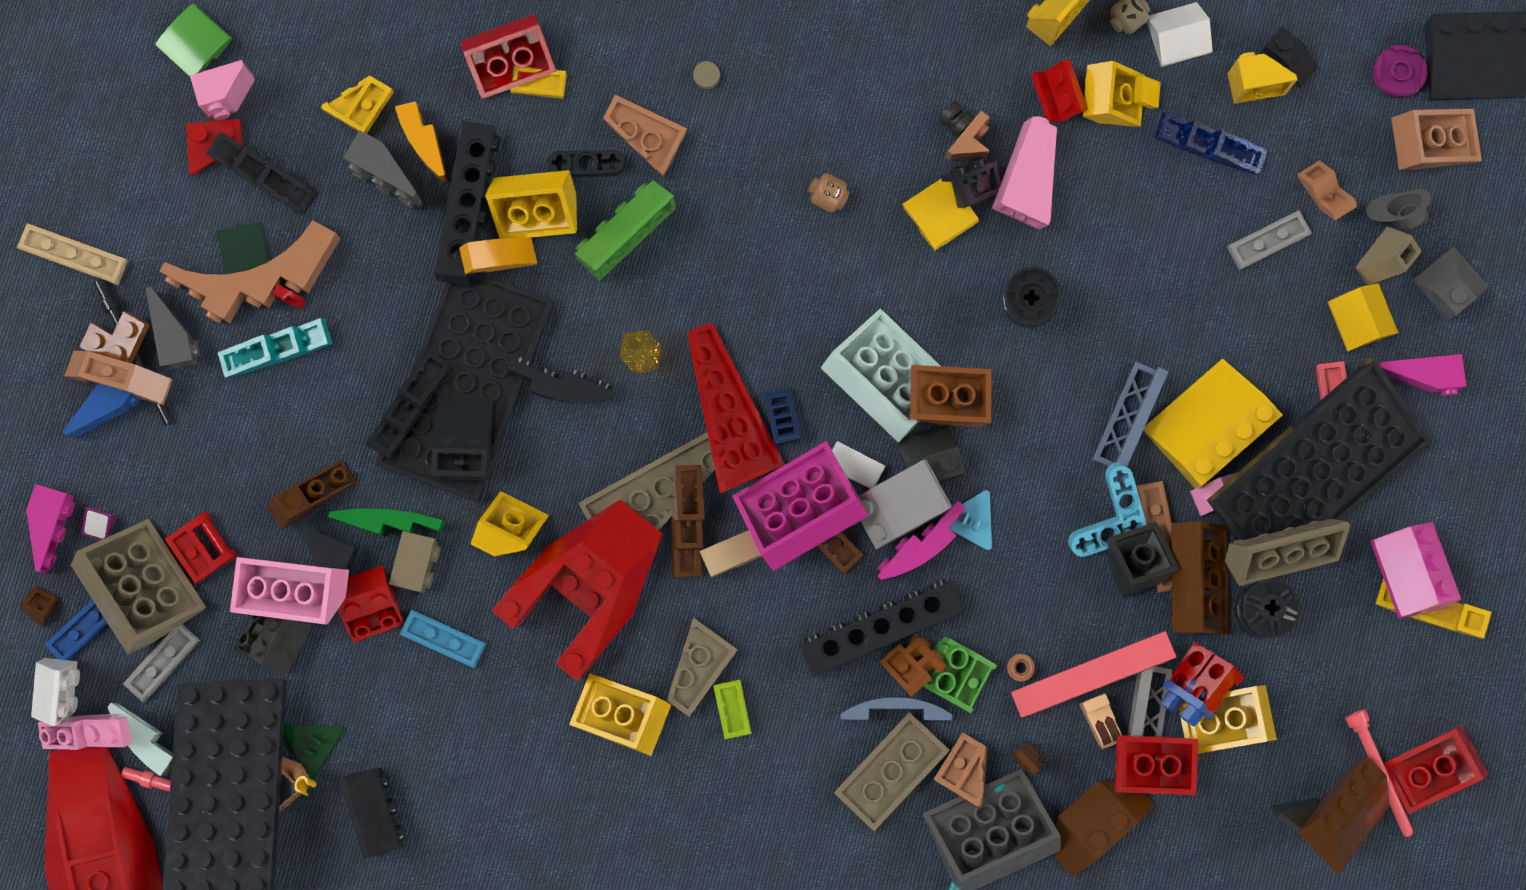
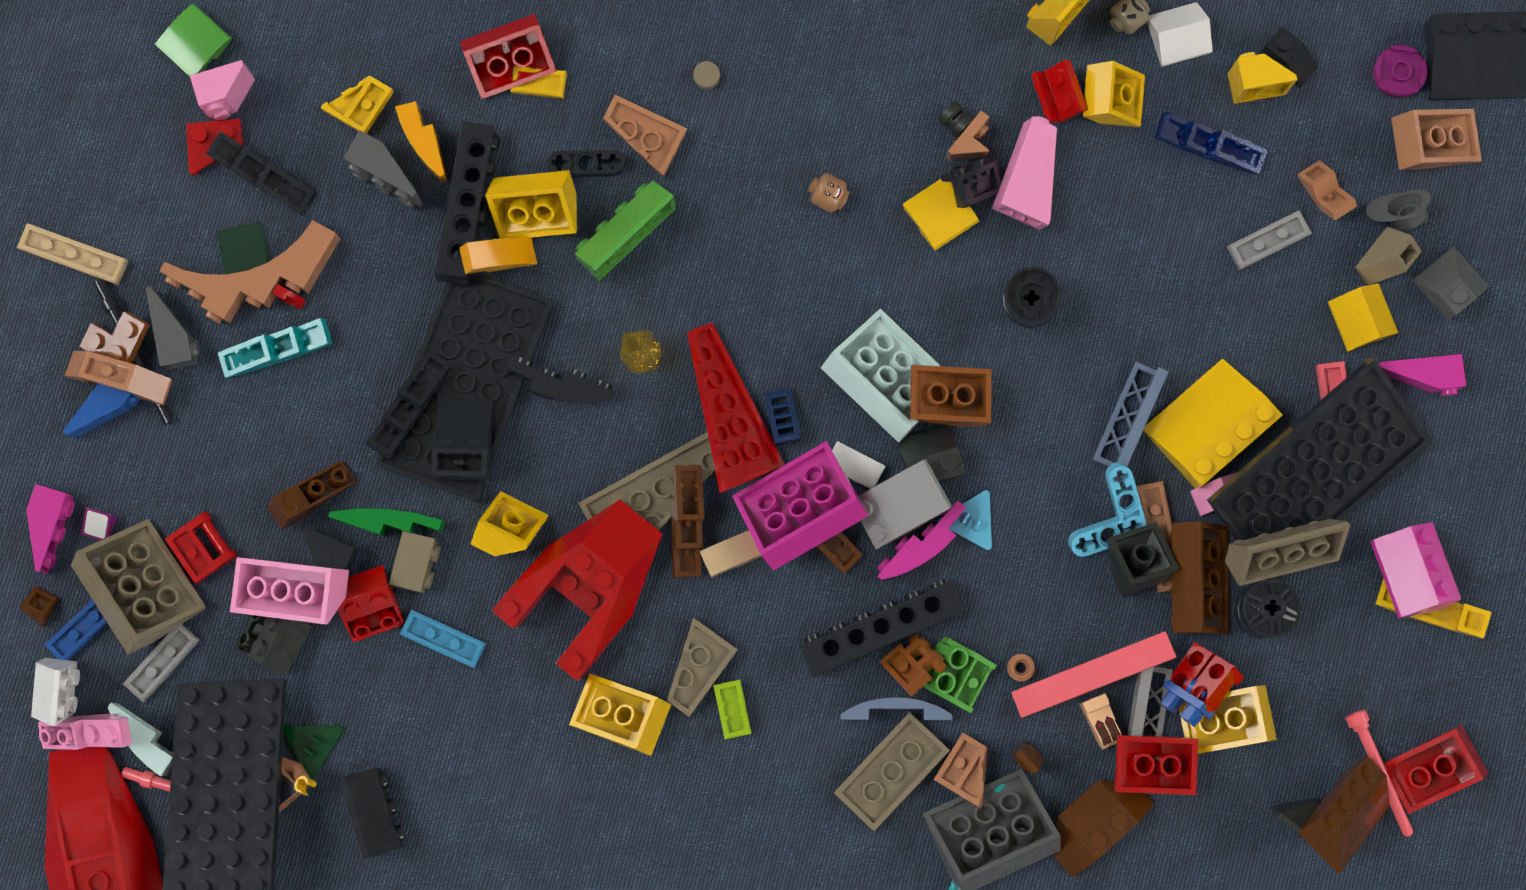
(1147, 92): yellow tile -> none

